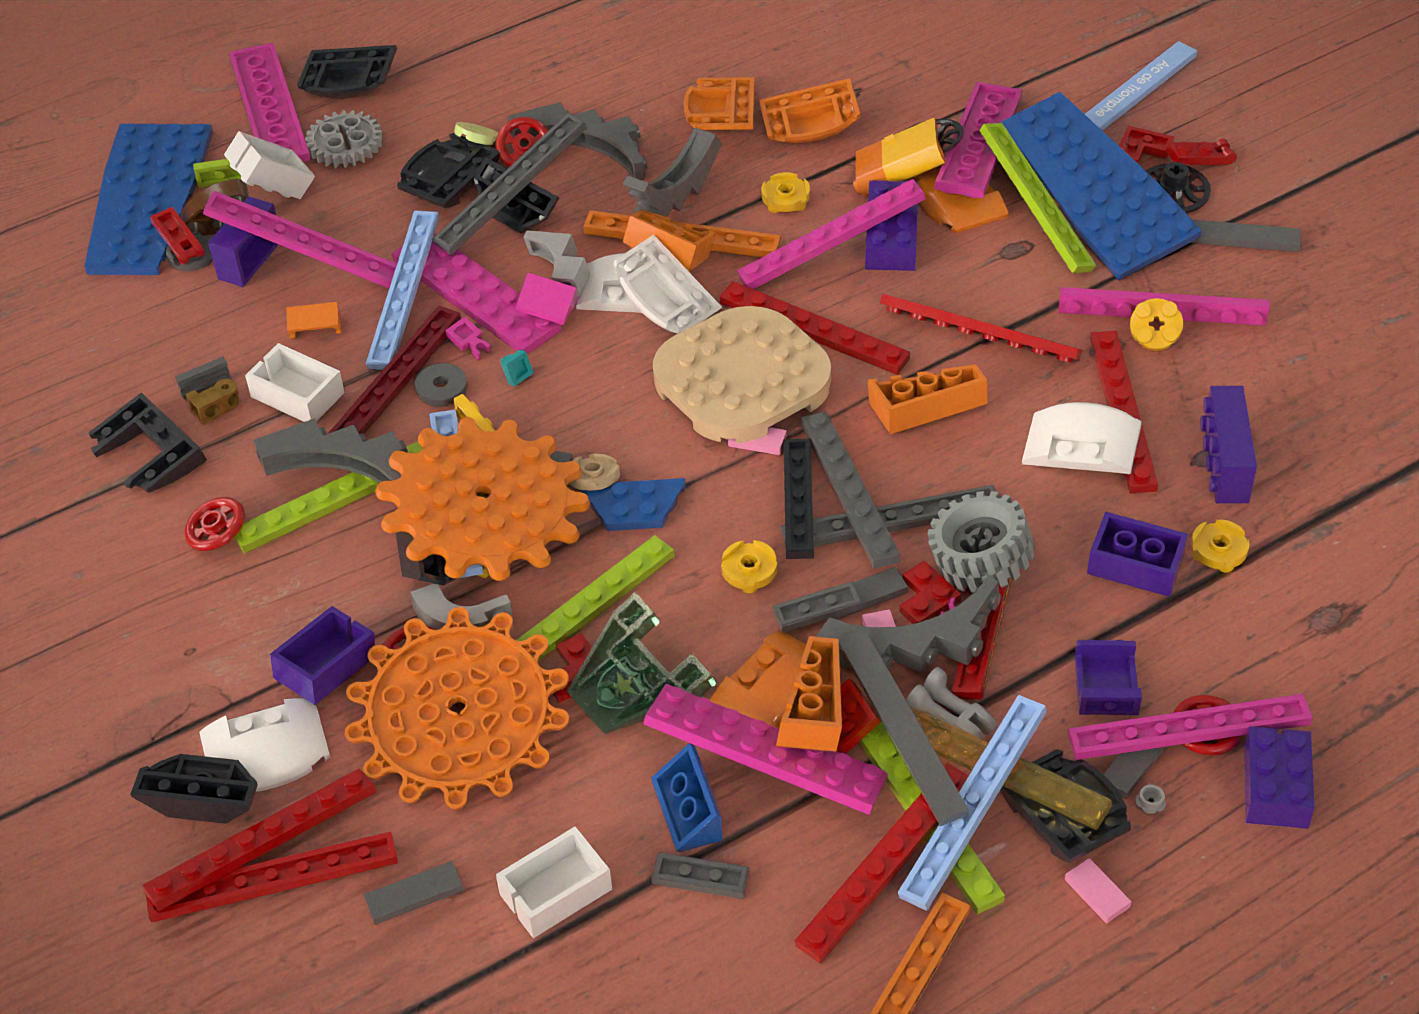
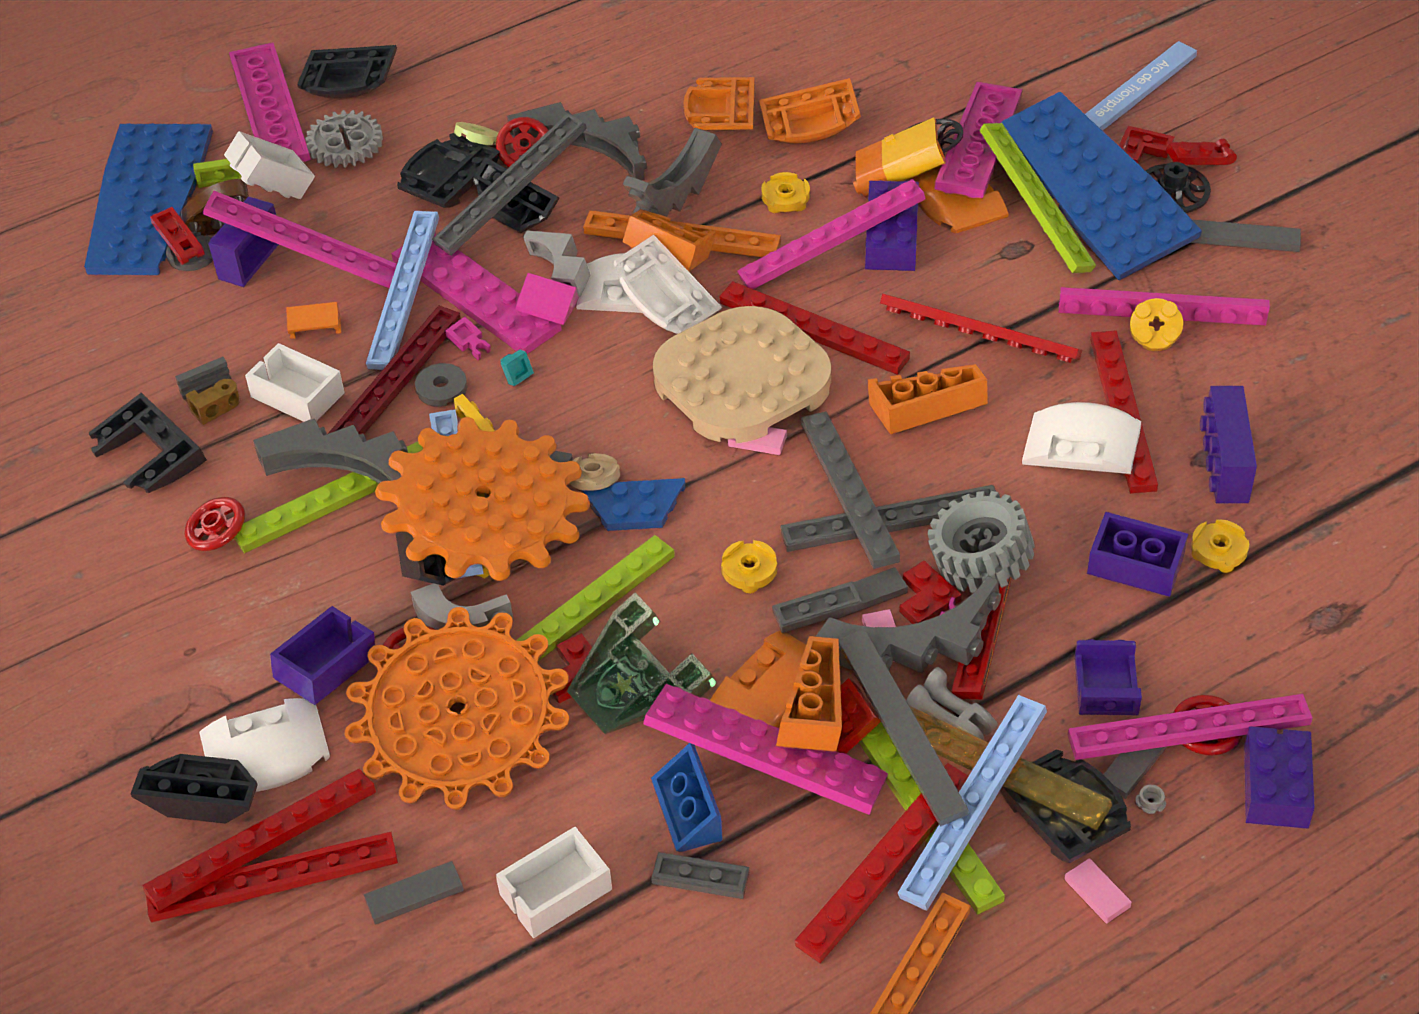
(798, 499): black tile -> none

